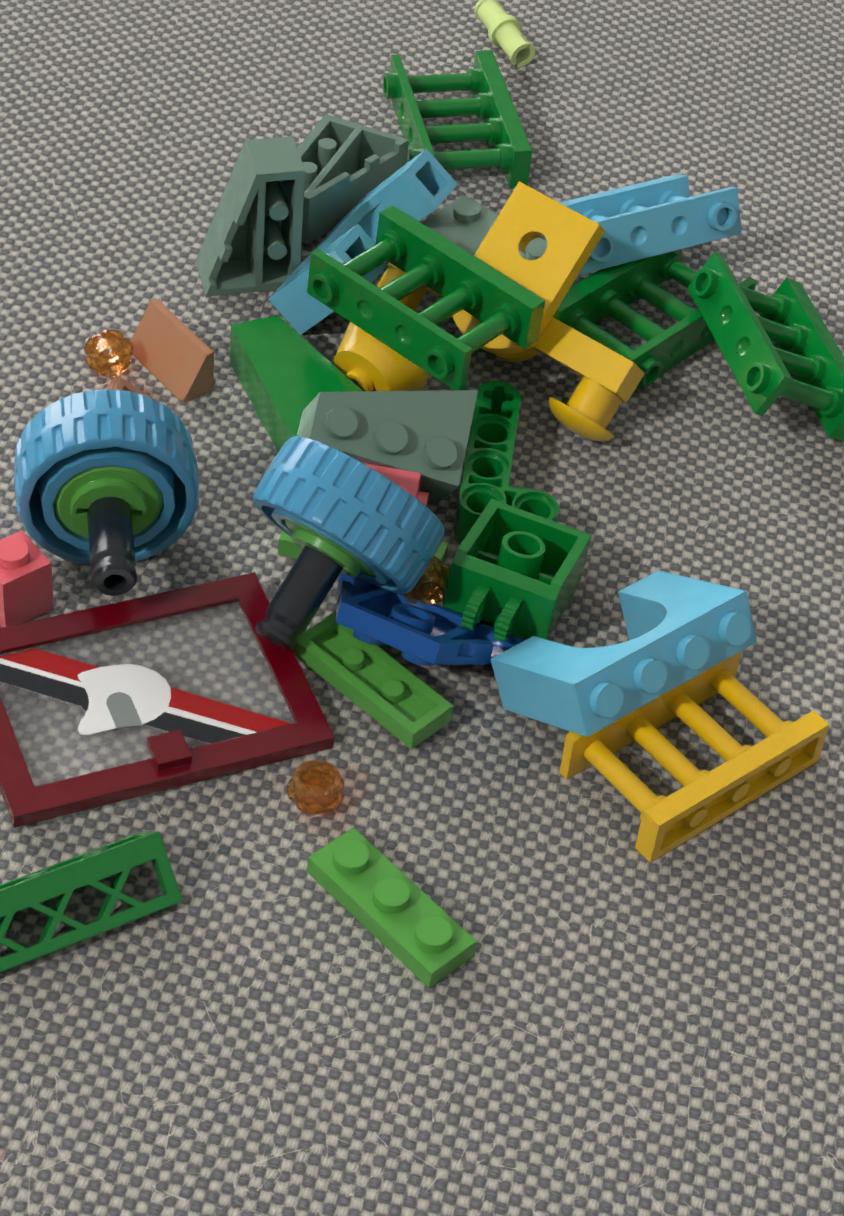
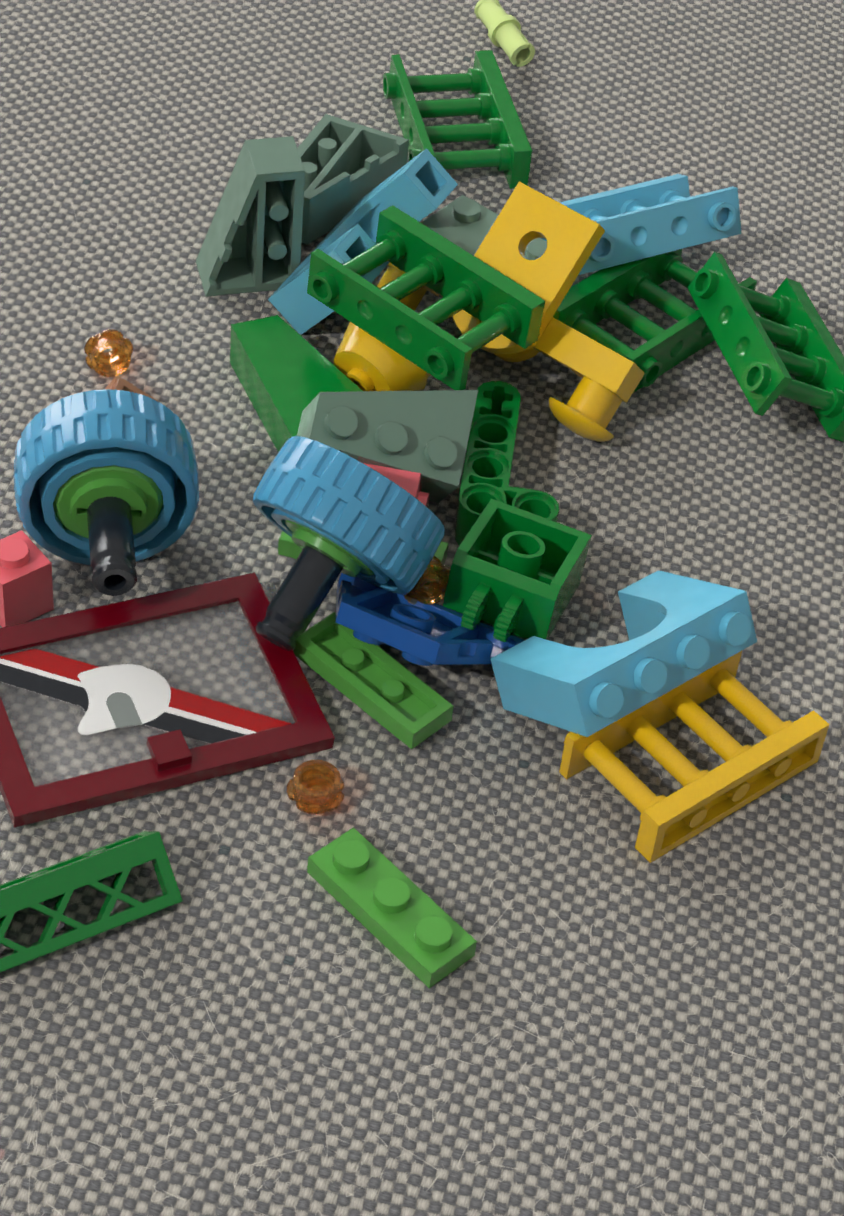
(173, 353): nougat slope -> none

